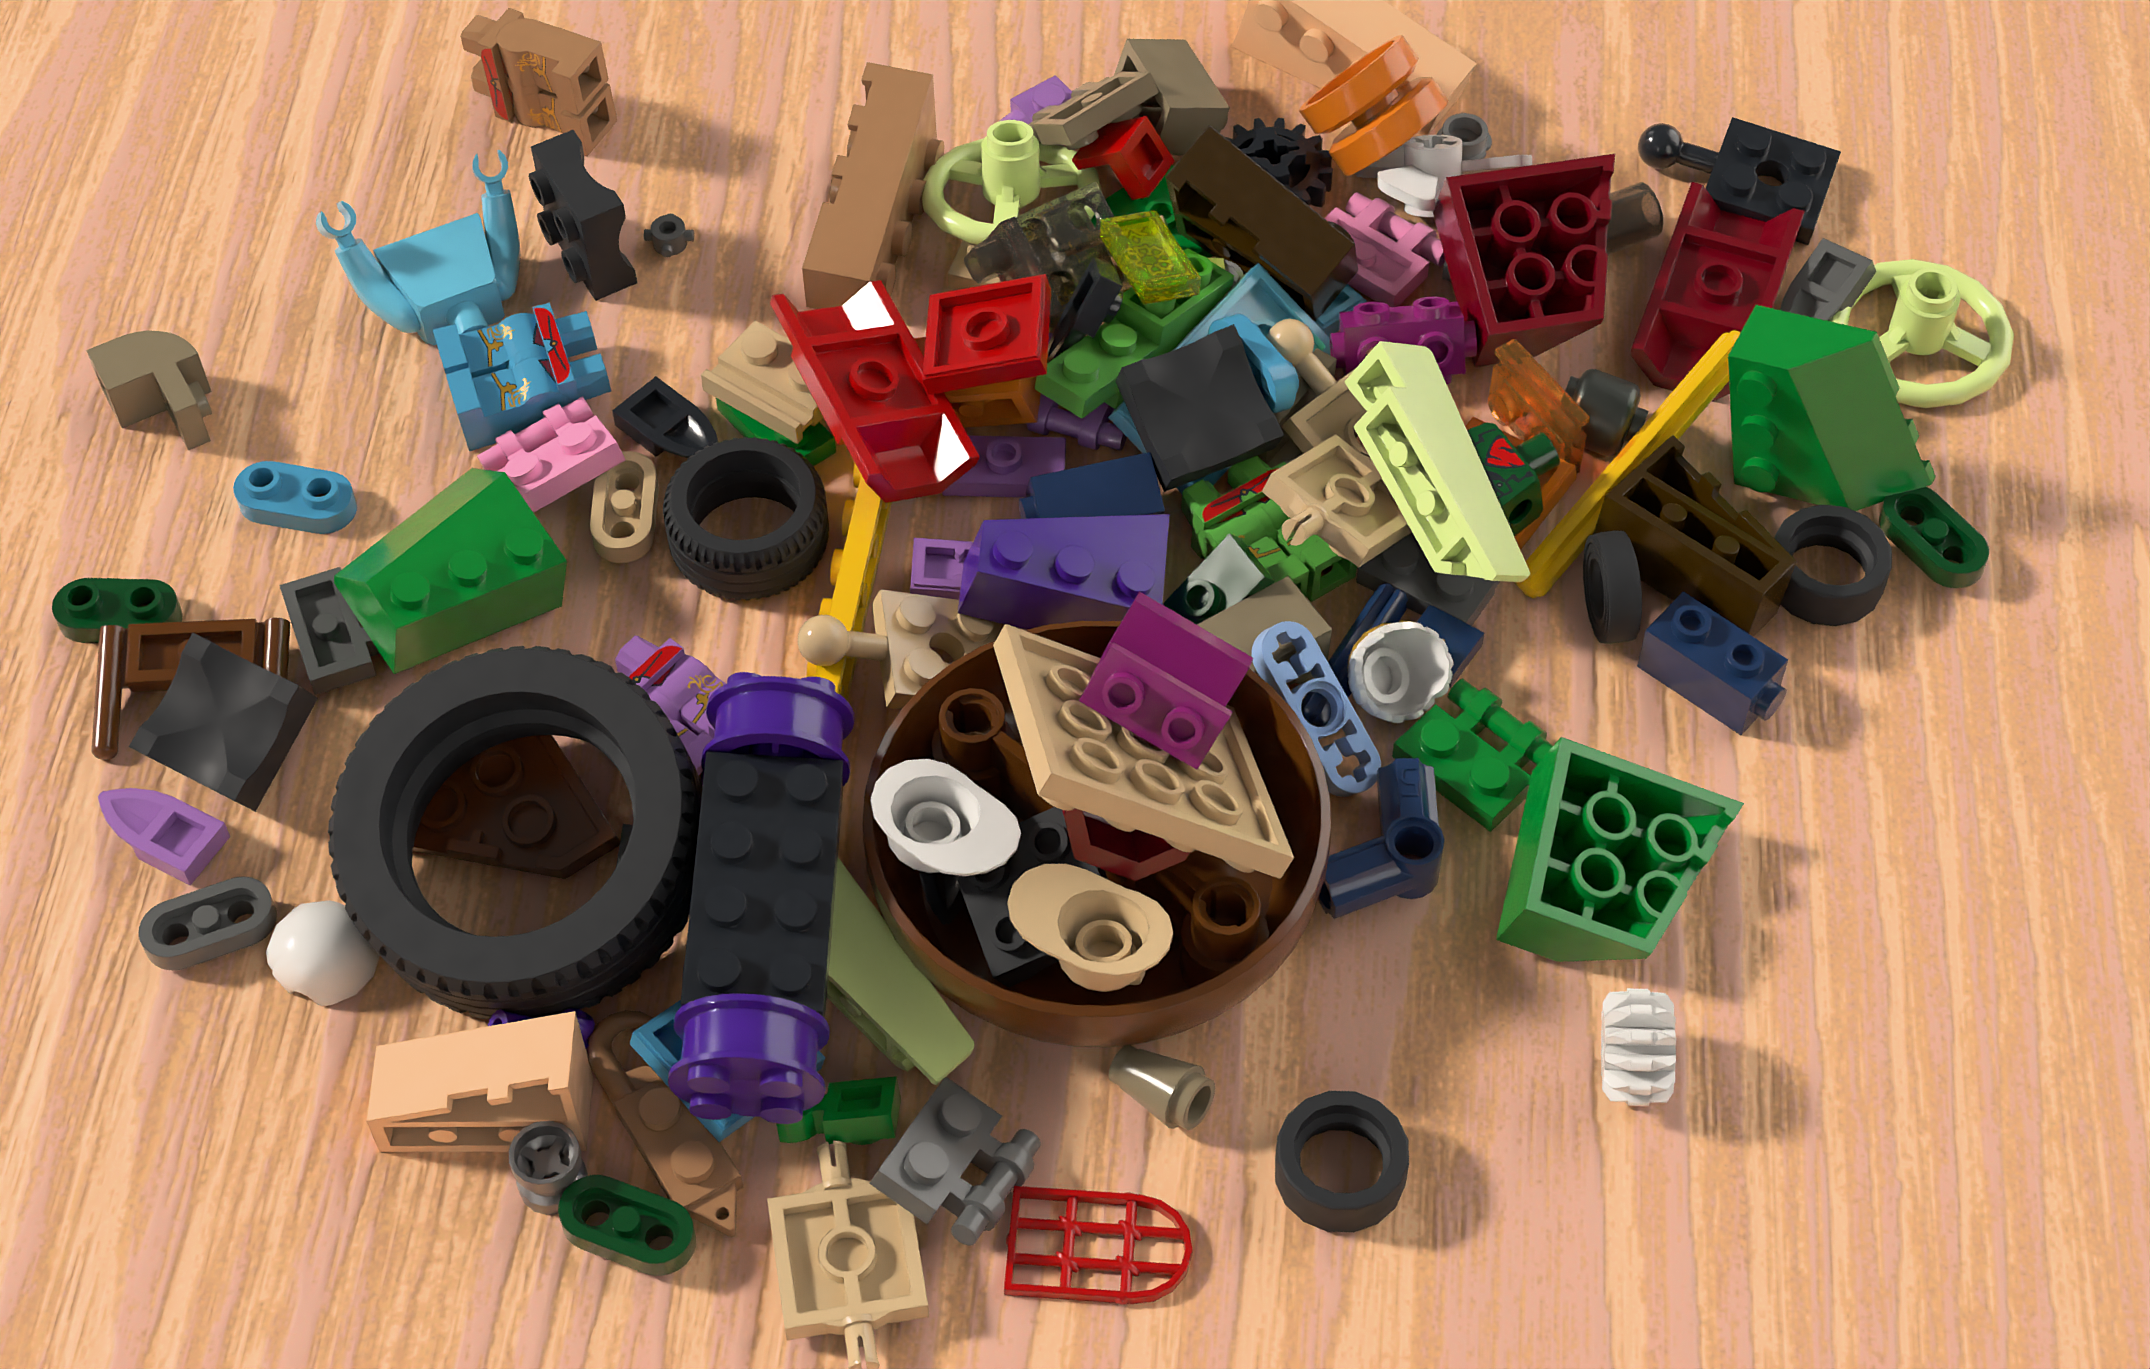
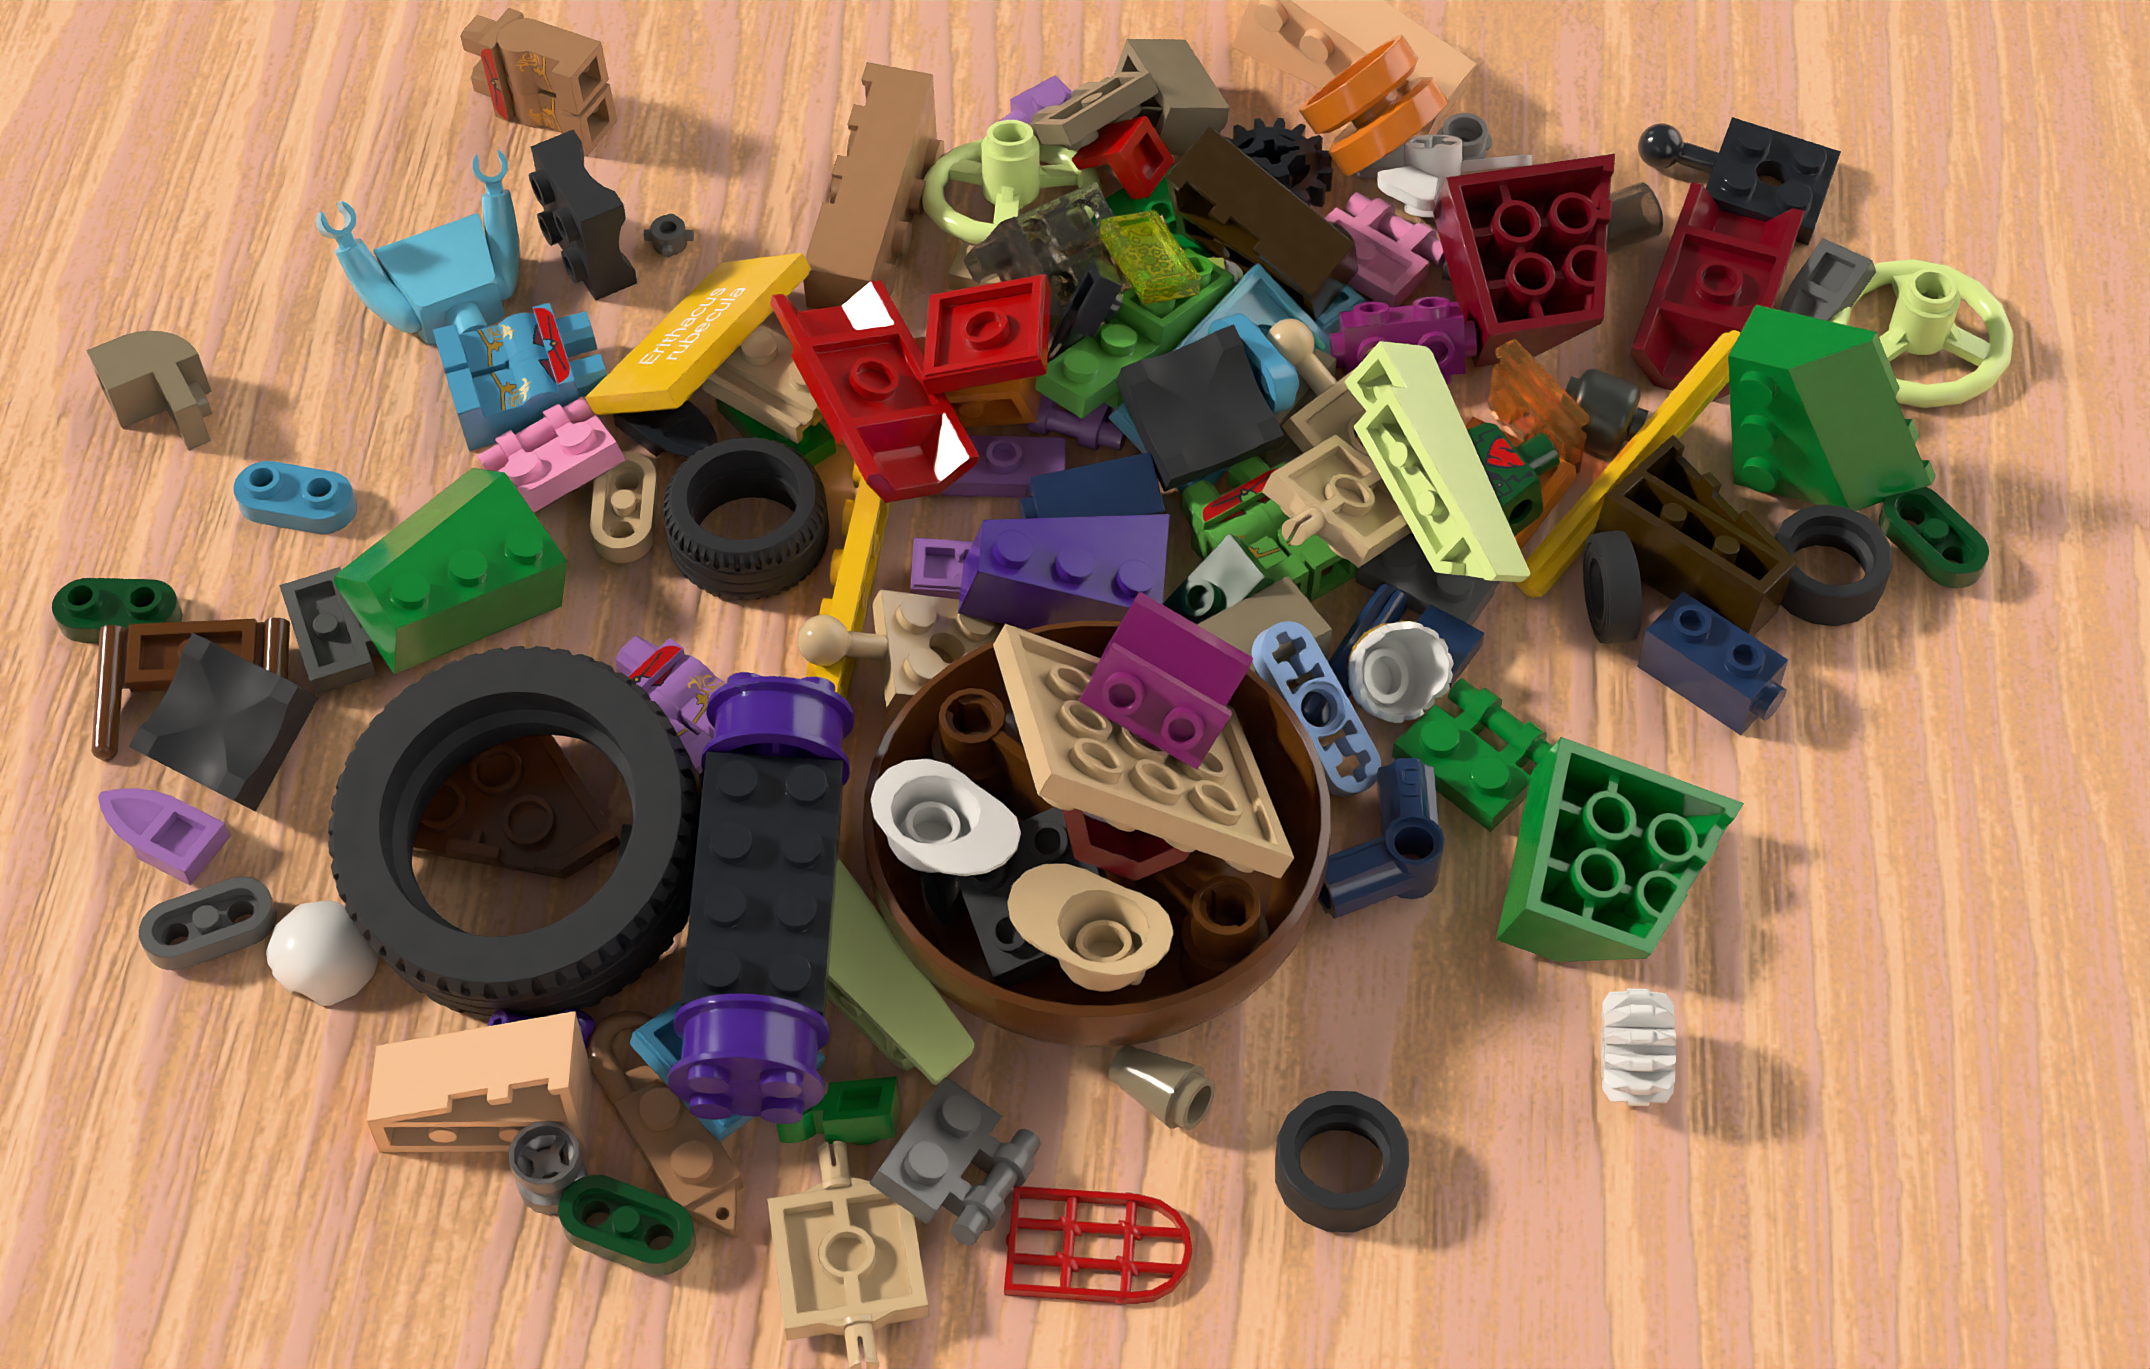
(697, 335): none -> yellow tile

